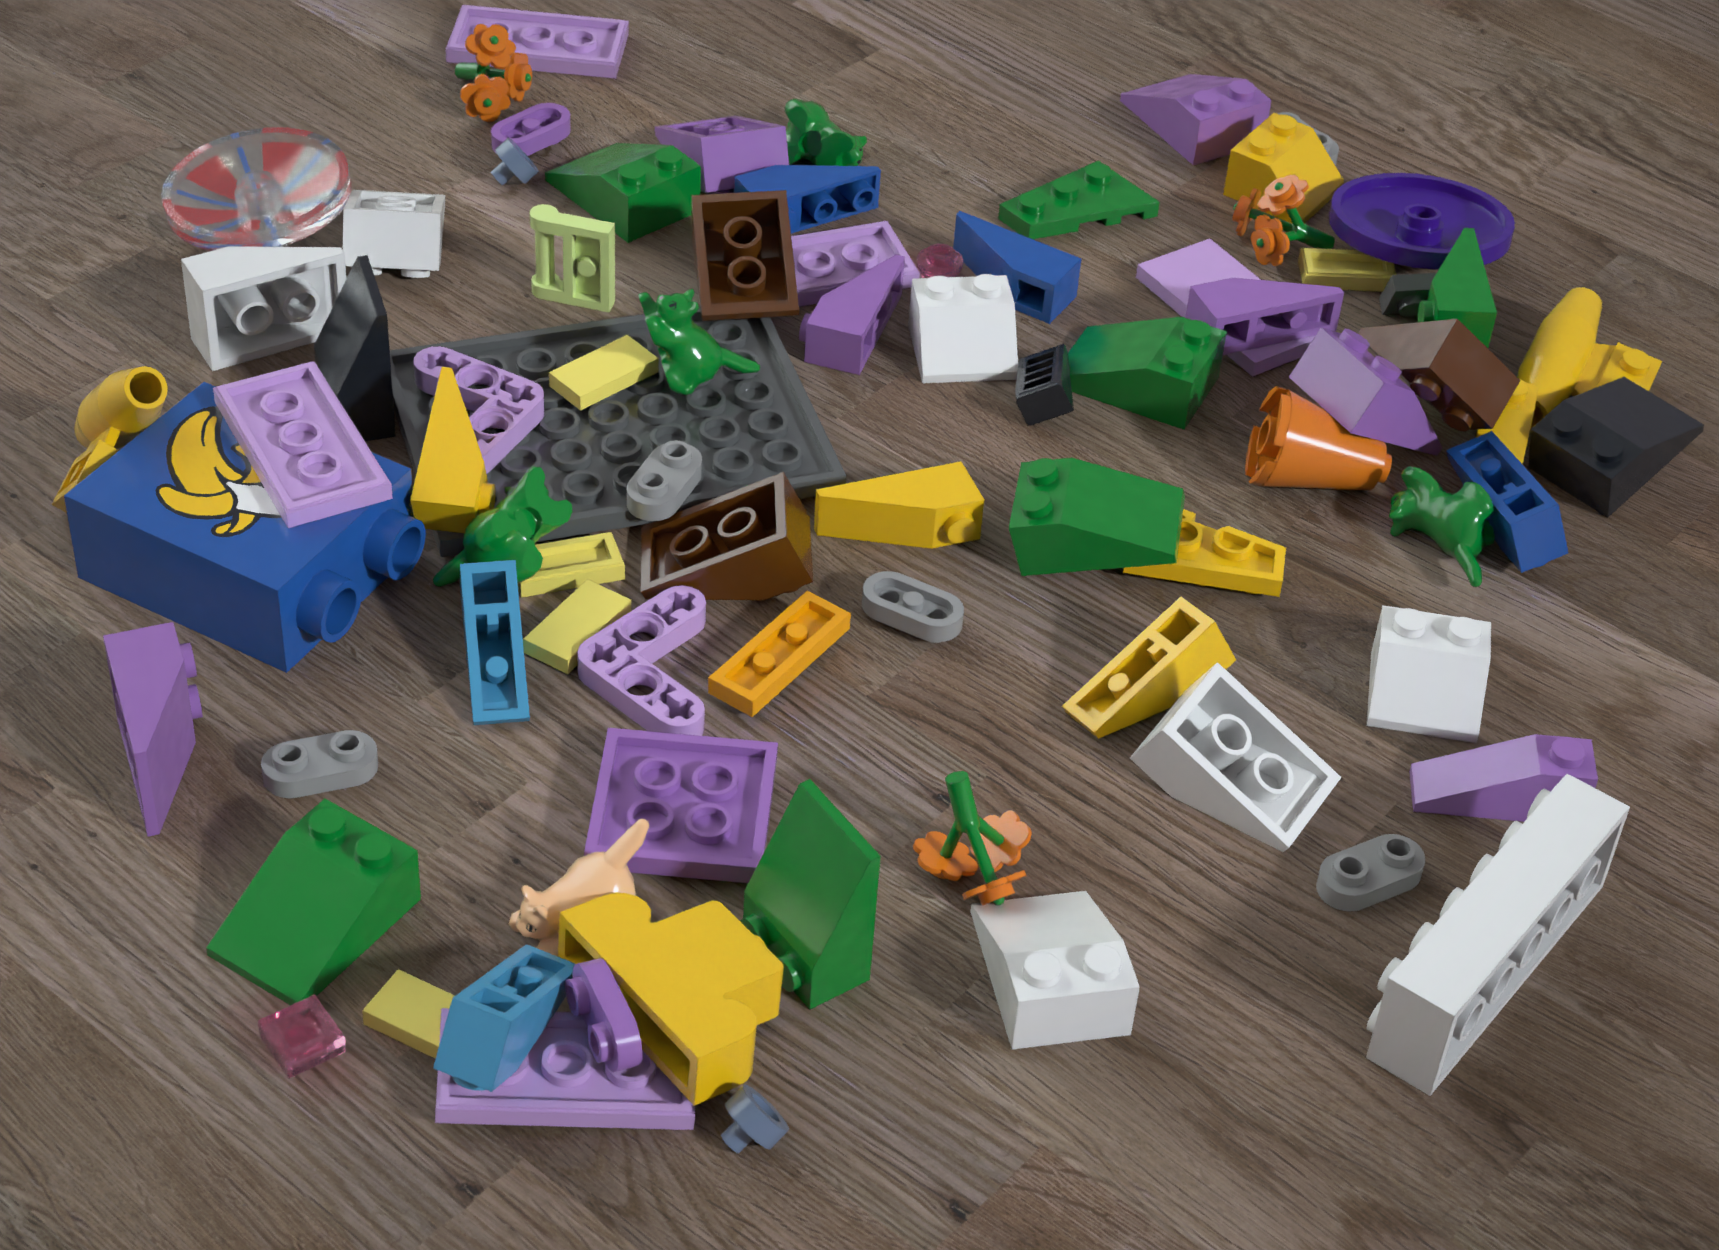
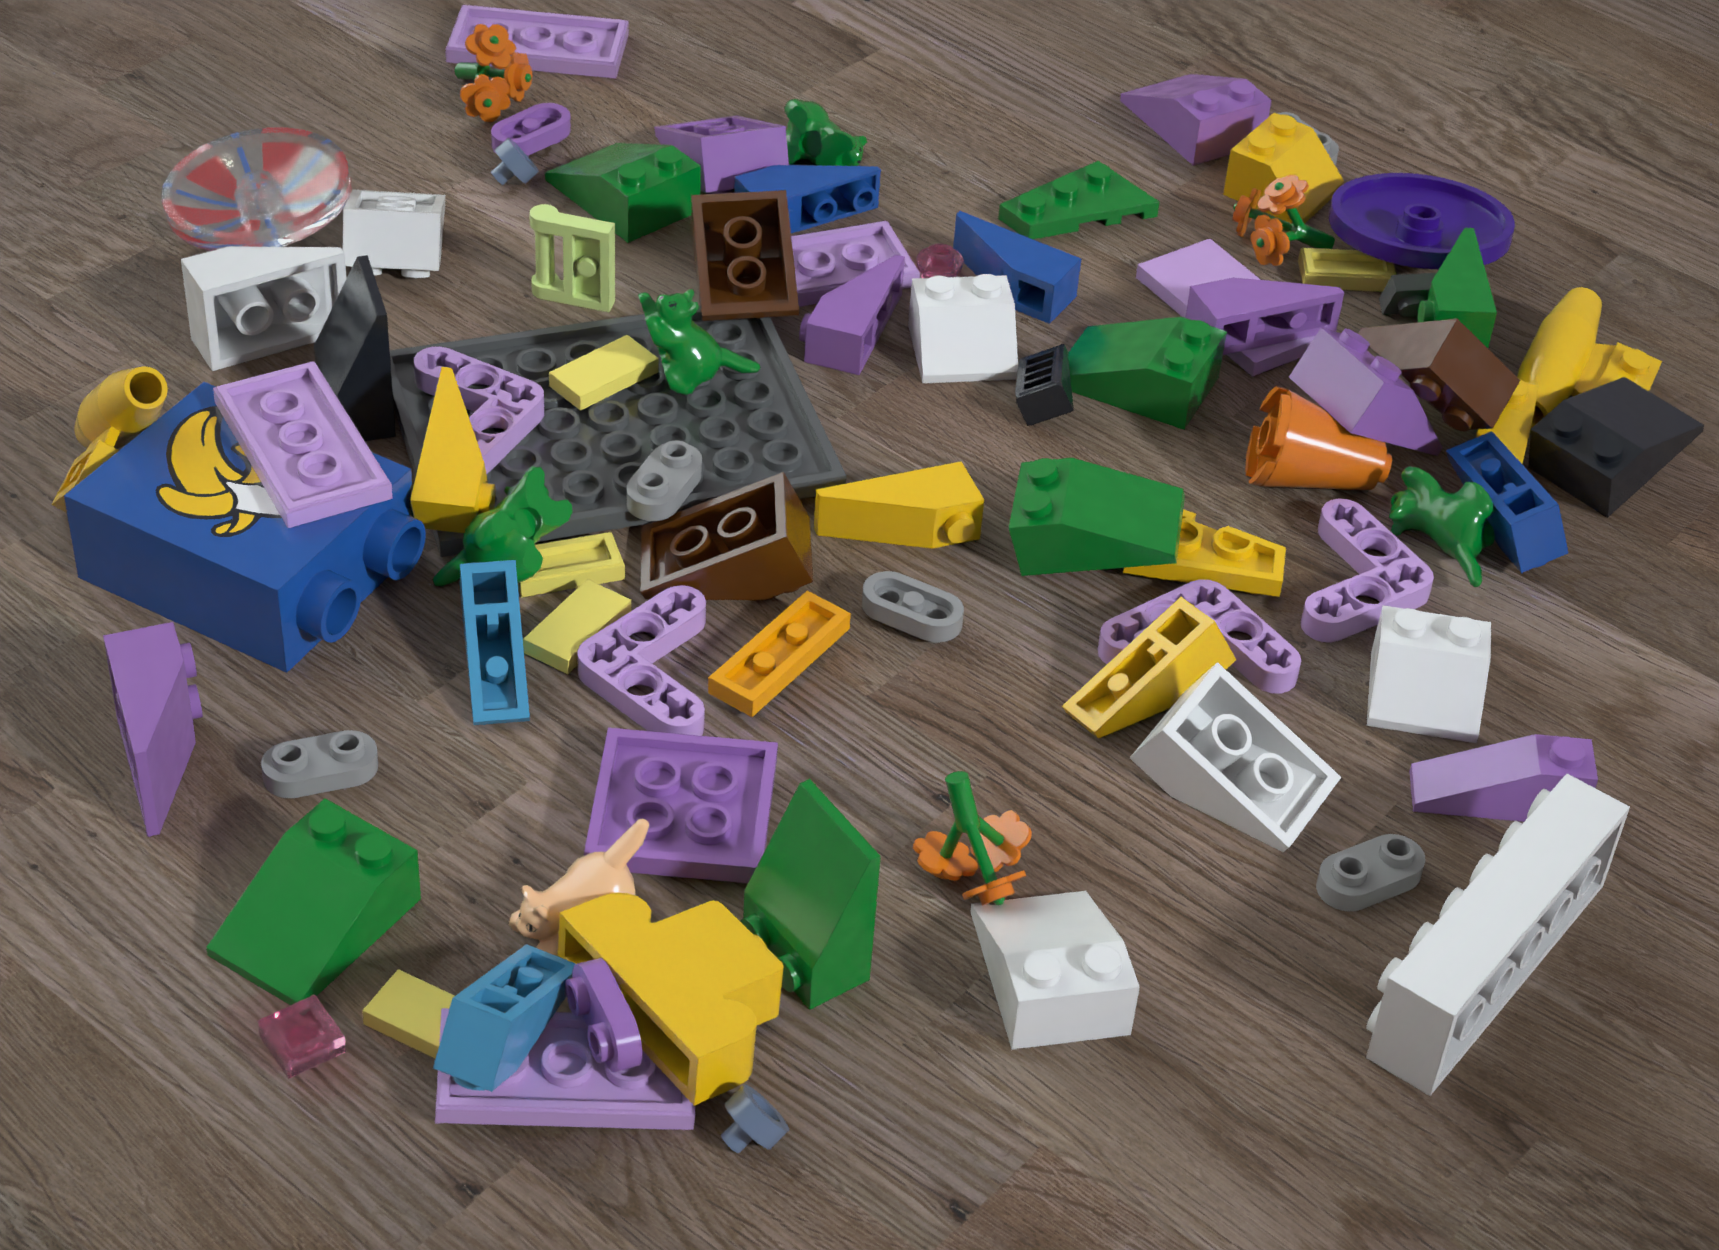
(1264, 660): none -> lavender beam
(1393, 580): none -> lavender beam

